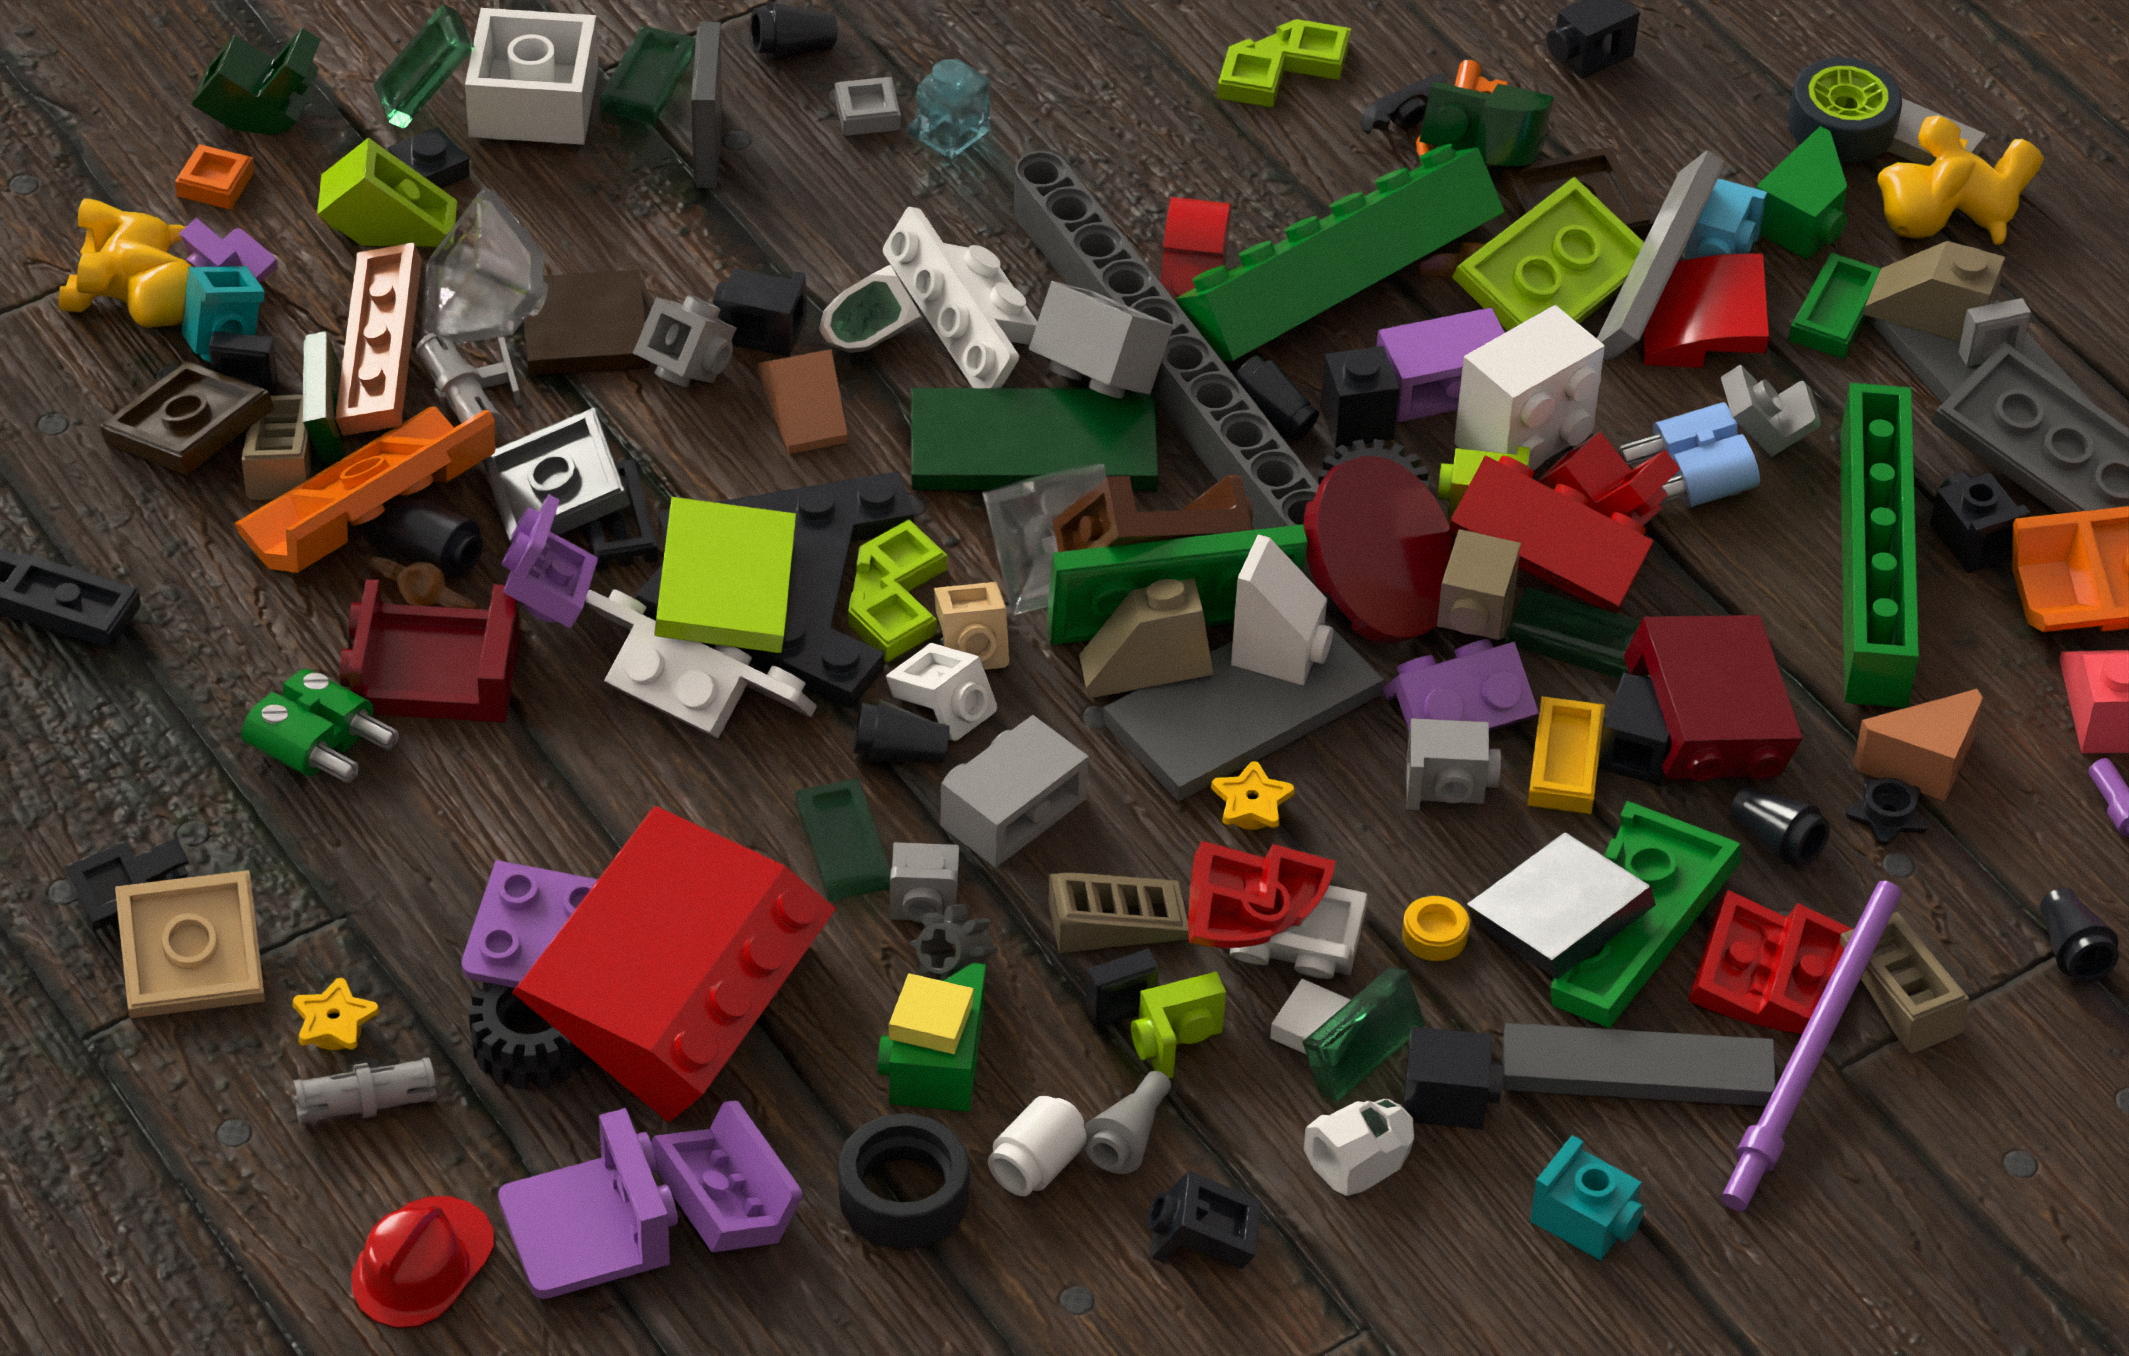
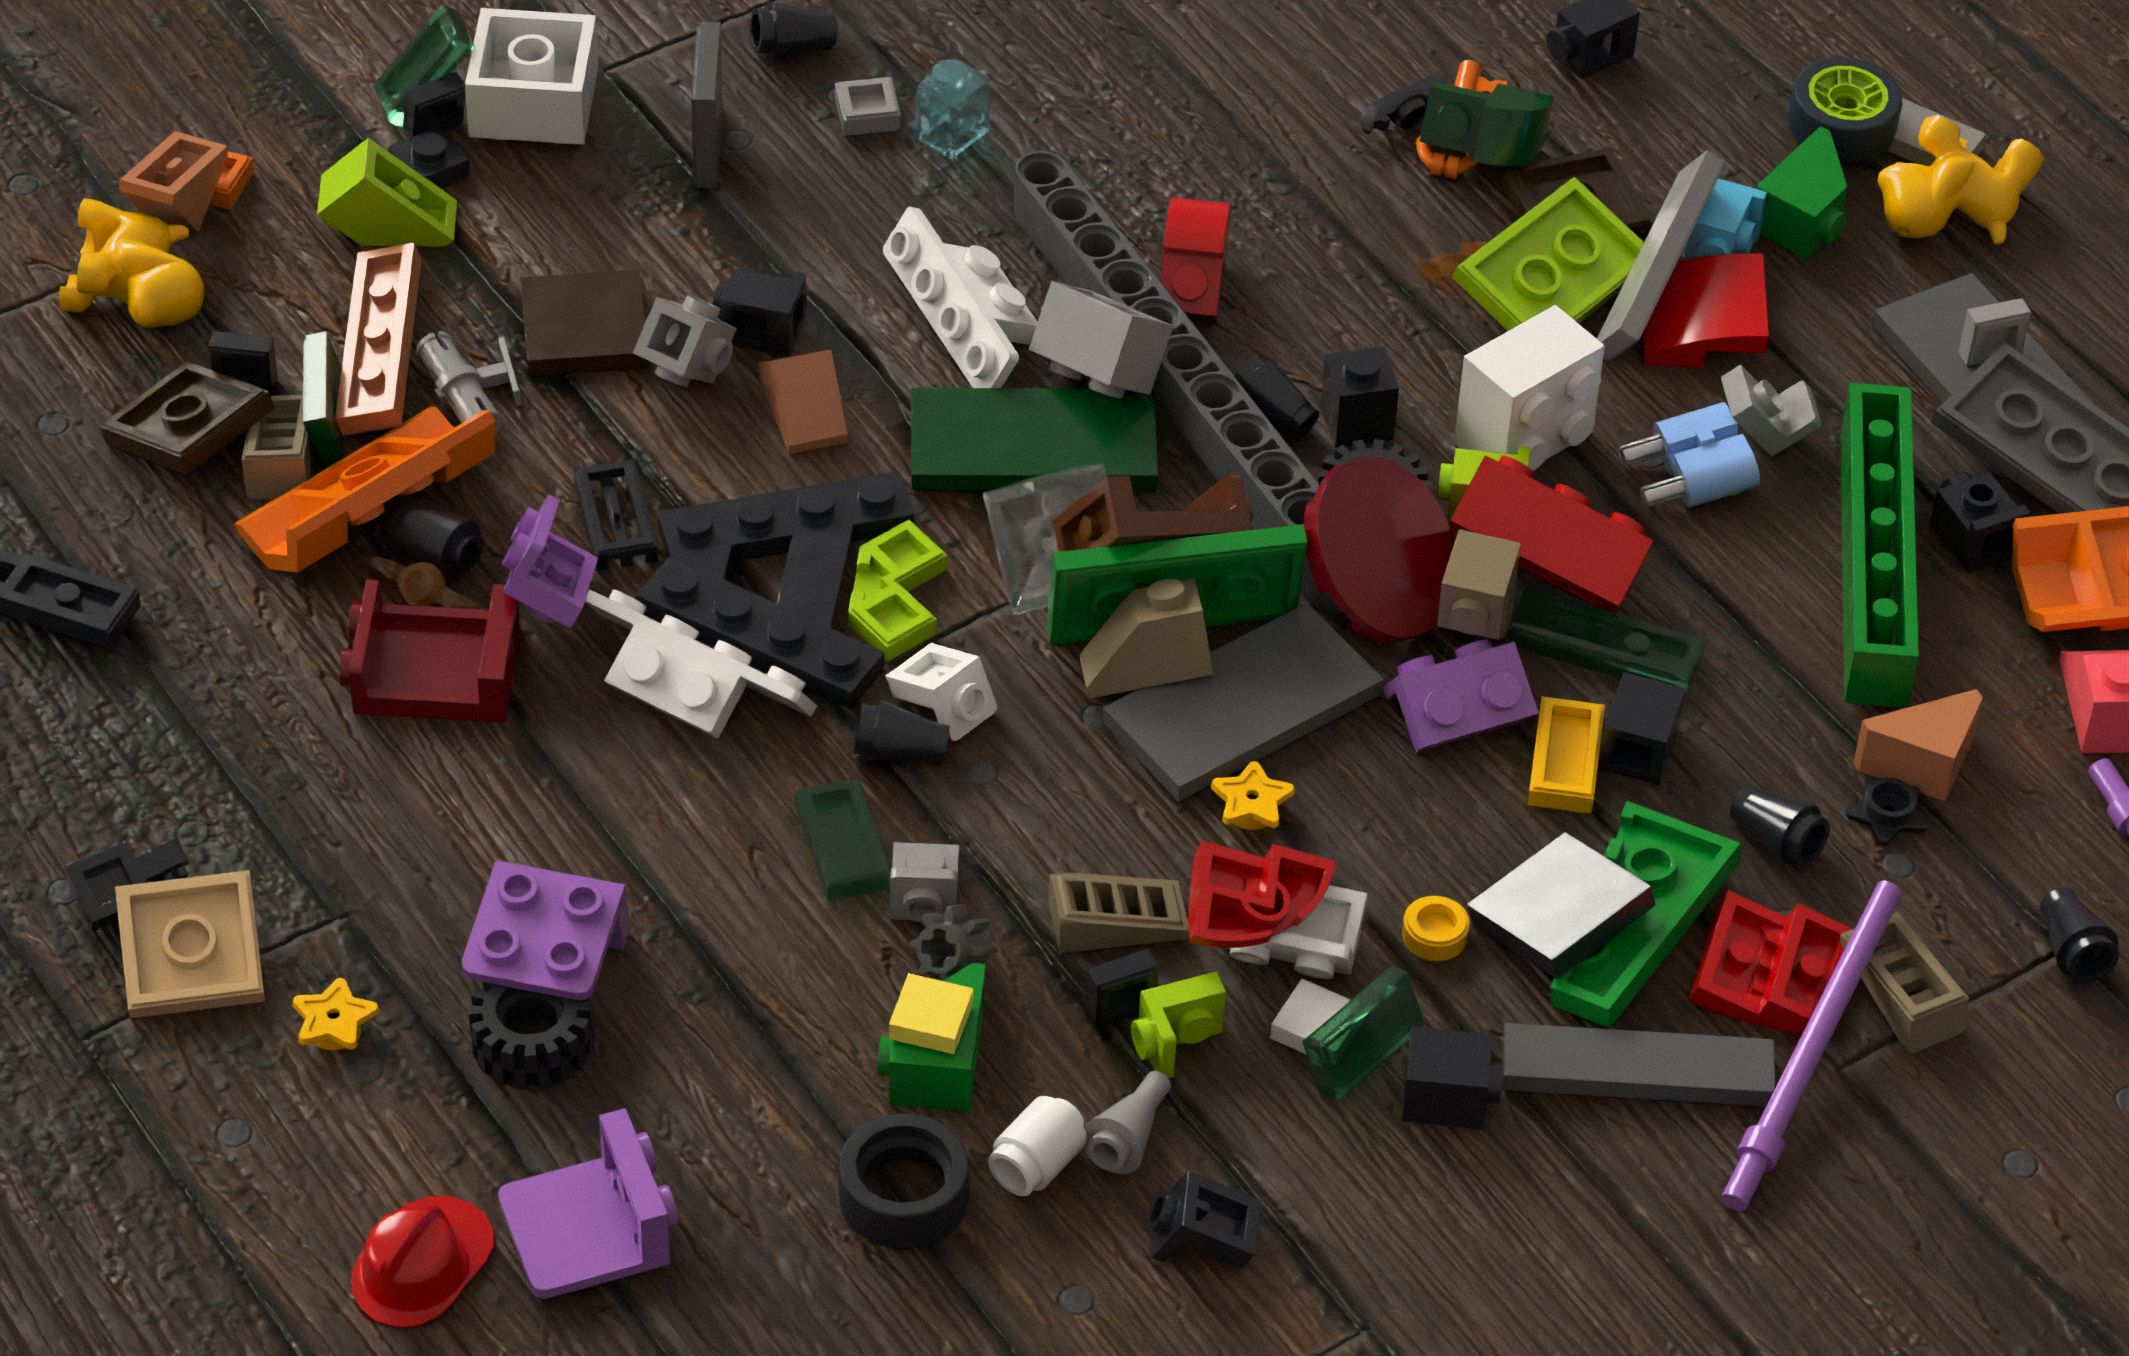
(176, 180): none -> nougat slope
(221, 302): teal brick -> none
(236, 249): medium lavender bracket -> none
(255, 91): dark green brick -> none
(311, 722): green piece -> none
(364, 1090): light grey pin -> none
(434, 105): none -> black tile
(483, 275): clear slope -> none
(562, 460): dark grey tile -> none
(647, 74): clear green tile -> none
(673, 958): red slope -> none
(725, 575): lime tile -> none
(728, 1181): medium lavender bracket -> none
(868, 313): rock -> none
(974, 621): tan bracket -> none
(1013, 790): light grey brick -> none
(1278, 617): white slope -> none
(1300, 46): lime tile -> none
(1341, 253): green brick -> none
(1359, 1144): white rock -> none
(1430, 359): medium lavender brick -> none
(1449, 762): light grey brick -> none
(1586, 1200): teal brick -> none
(1608, 481): red brick -> none
(1717, 695): dark red panel -> none
(1835, 306): green tile -> none
(1936, 288): dark tan slope -> none

